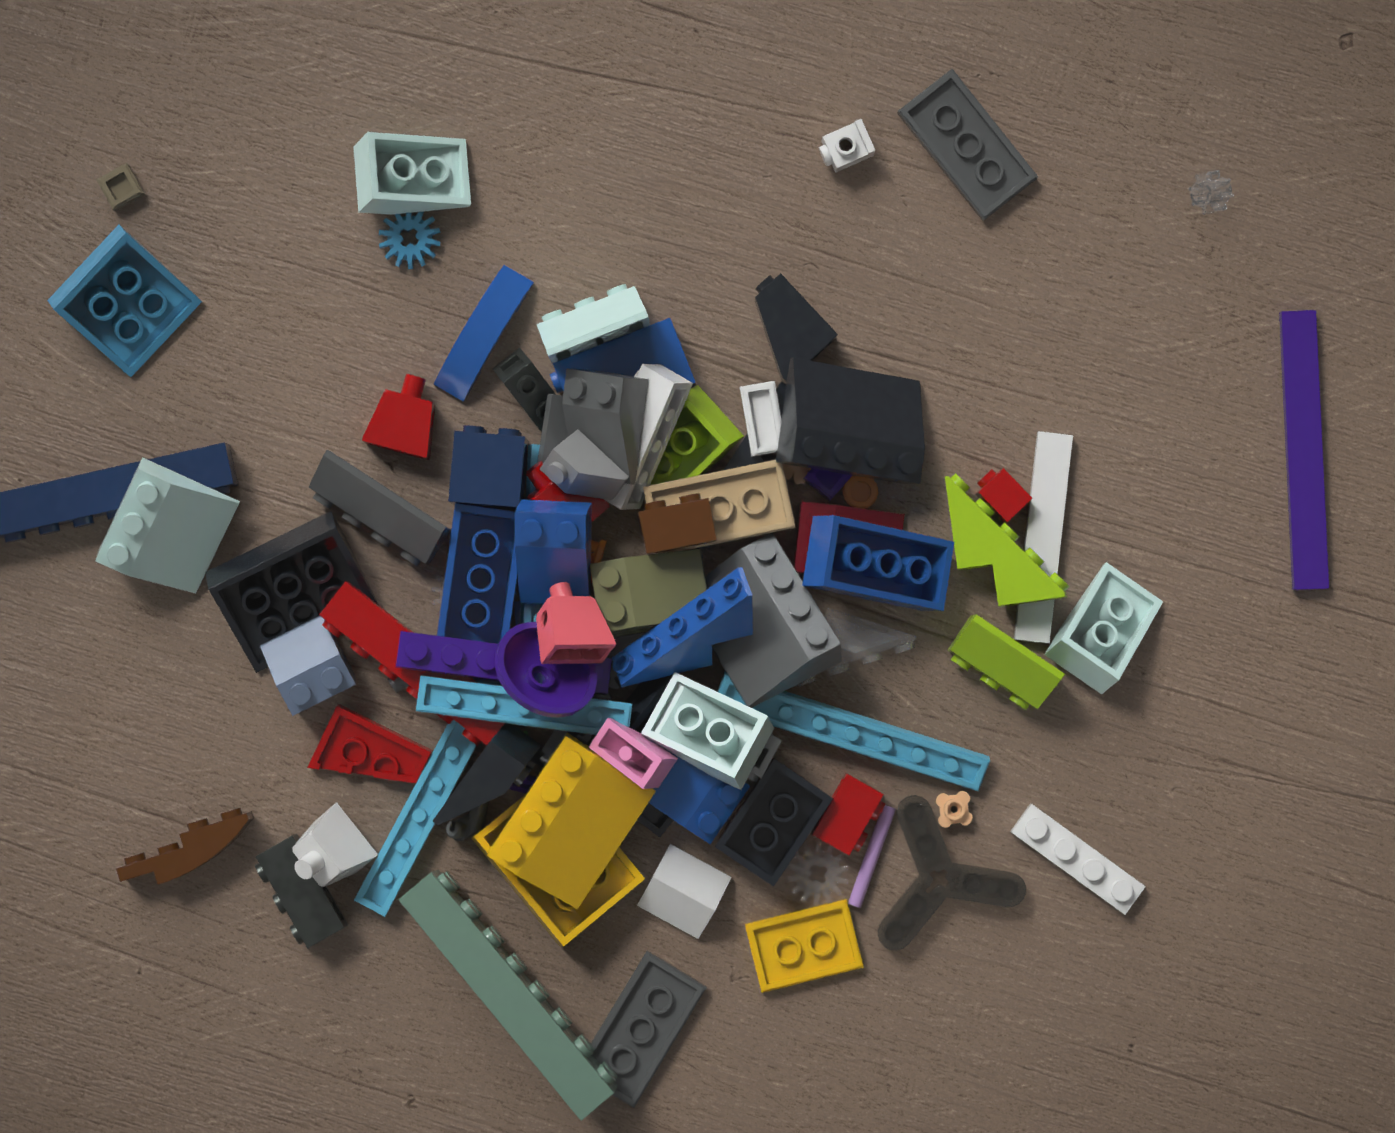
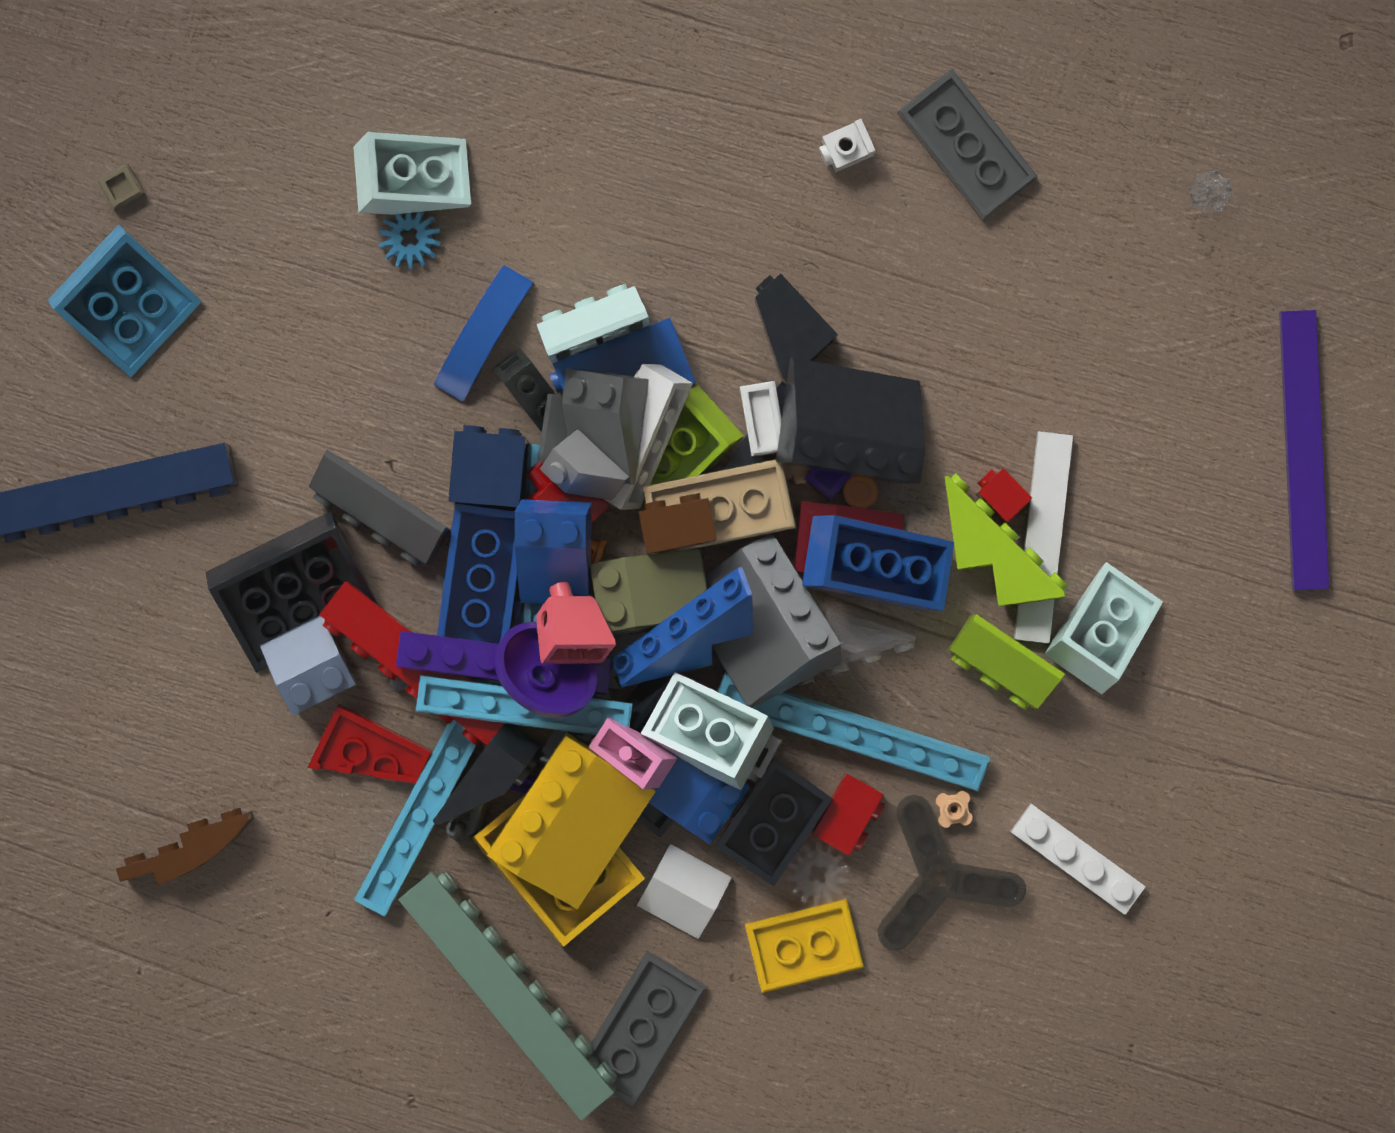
(166, 528): light aqua slope -> none
(306, 902): pearl dark grey brick -> none
(332, 848): white torso -> none
(403, 420): red torso -> none
(871, 856): lavender bar -> none

